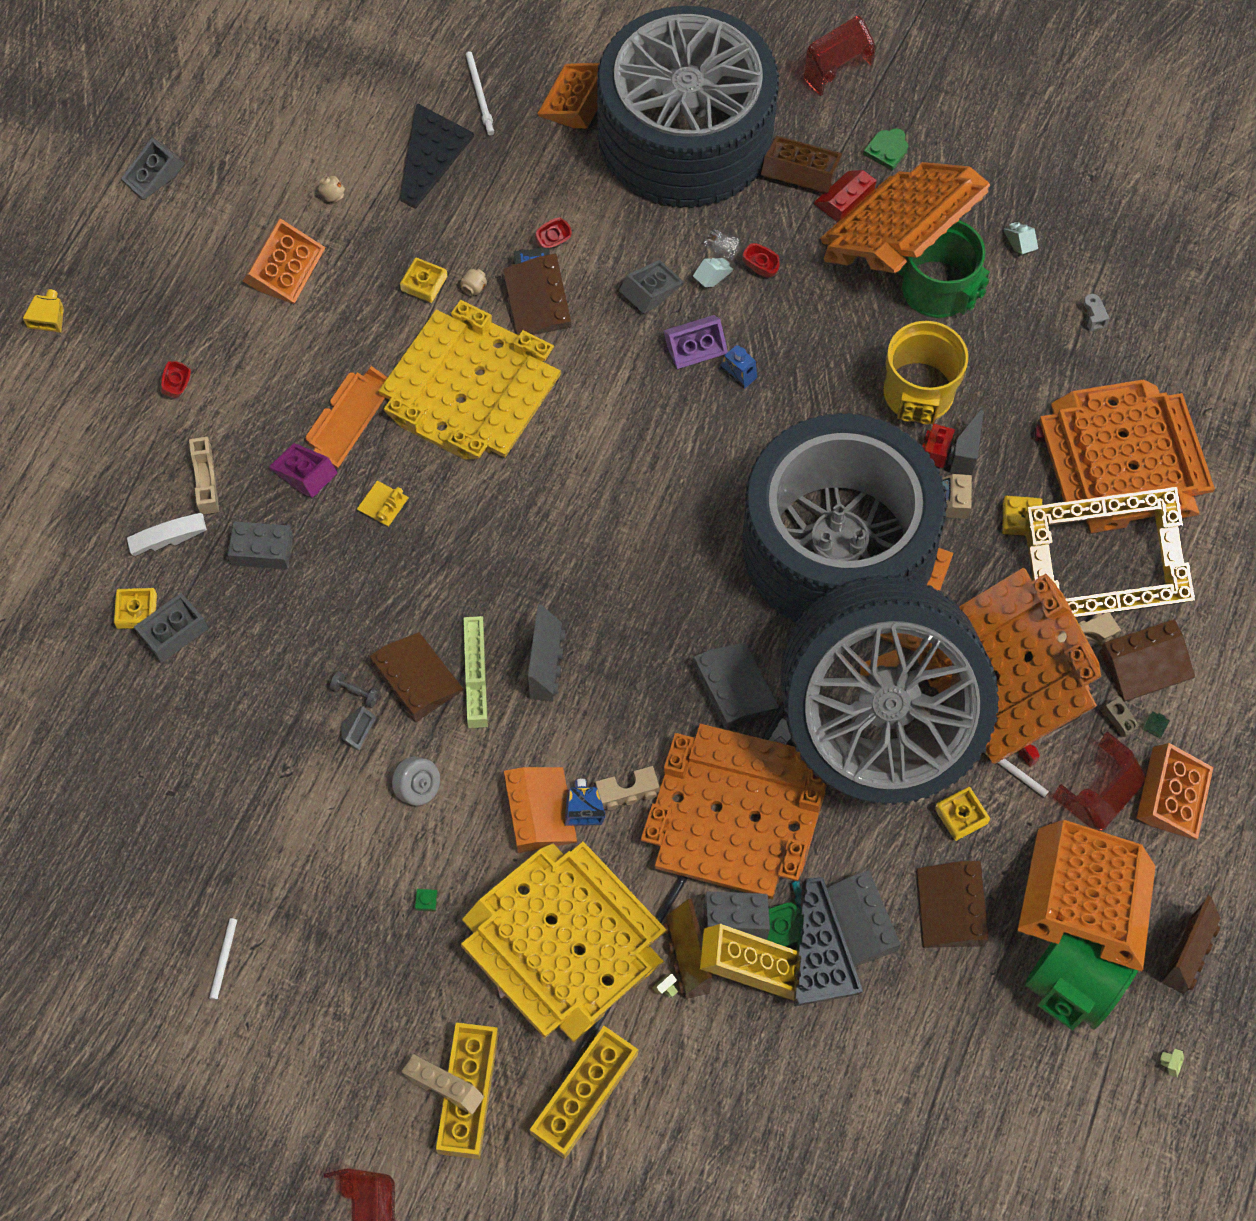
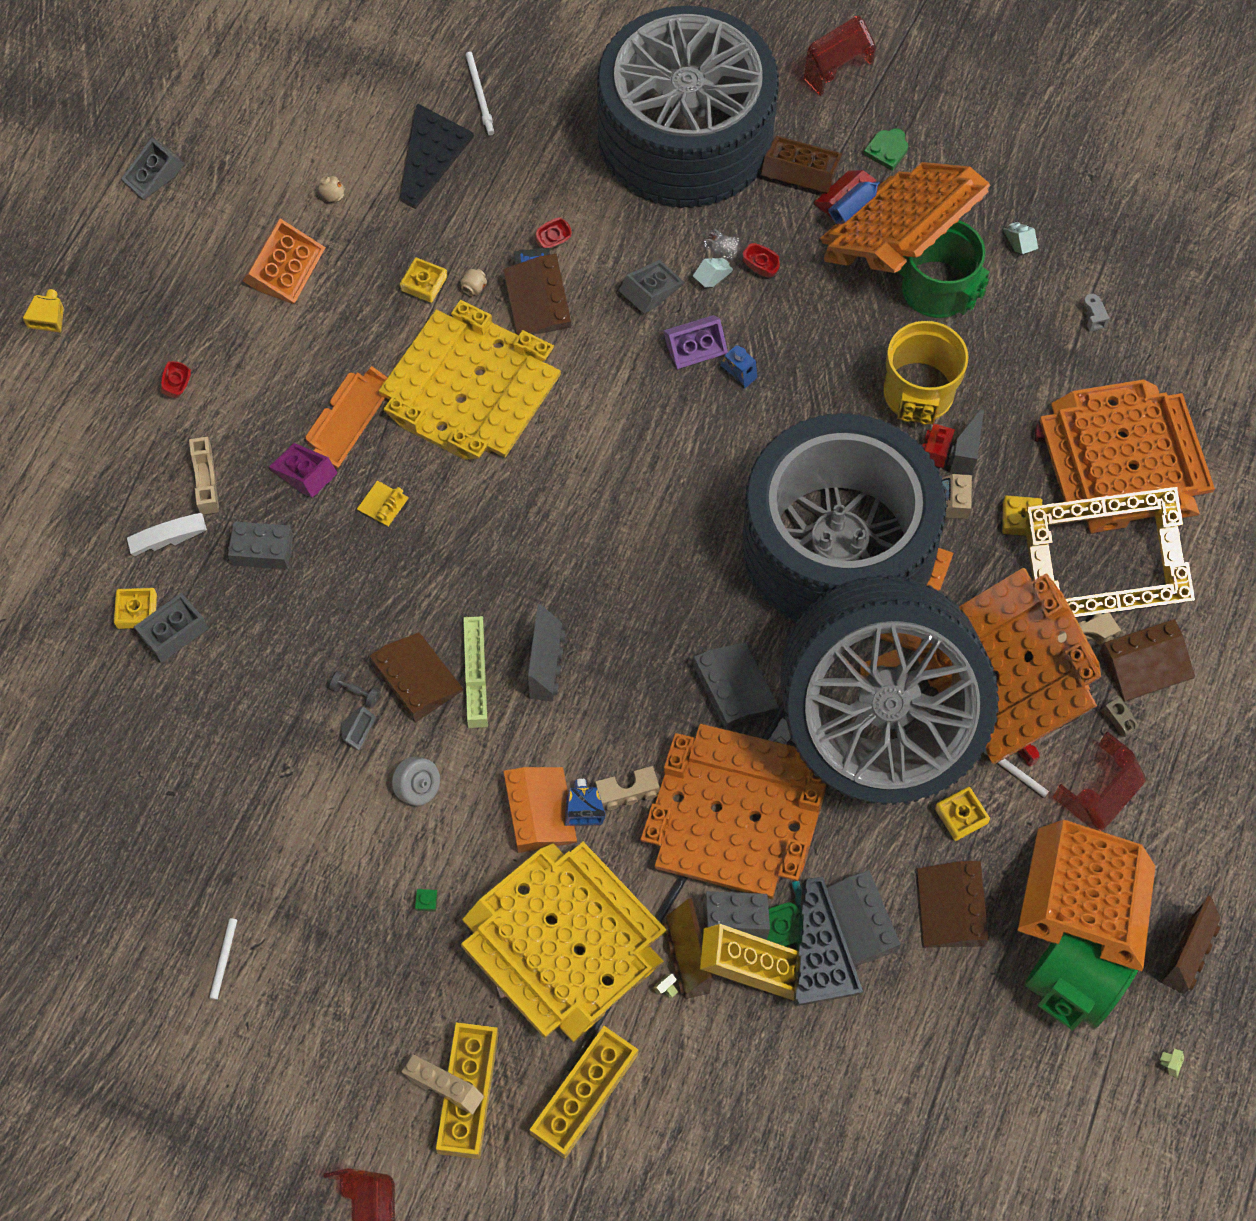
(573, 96): orange slope -> none
(853, 201): none -> blue piece
(1156, 724): clear green tile -> none
(1175, 791): orange slope -> none

